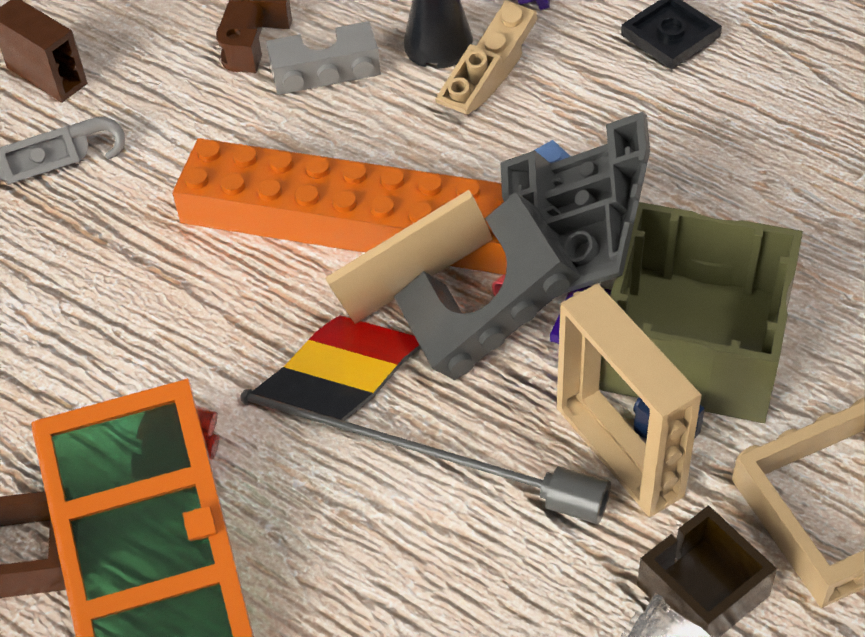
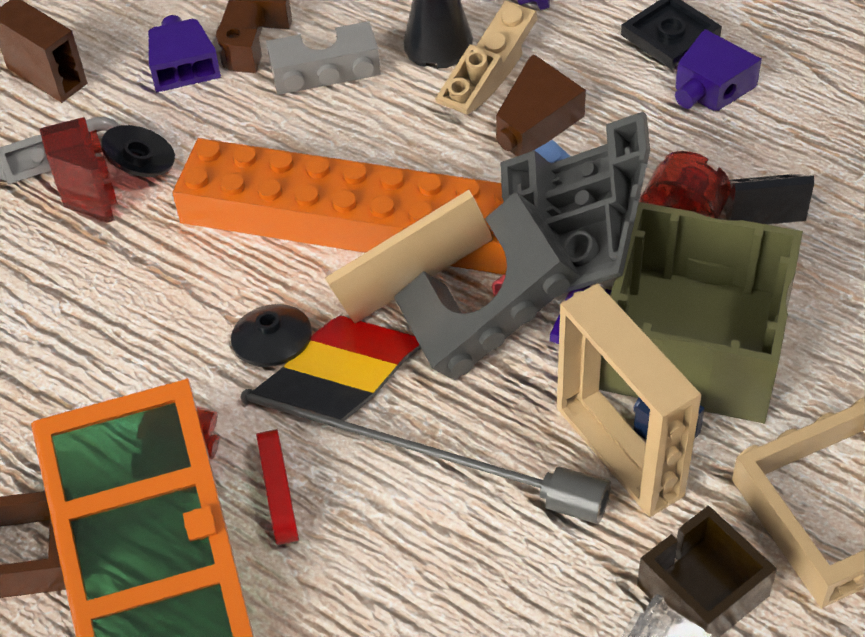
(78, 170): none -> clear red slope
(137, 151): none -> black dish
(181, 54): none -> dark purple torso
(271, 335): none -> black dish
(277, 487): none -> red beam
(538, 107): none -> reddish brown slope
(688, 184): none -> clear red brick
(715, 73): none -> dark purple torso
(770, 199): none -> black slope

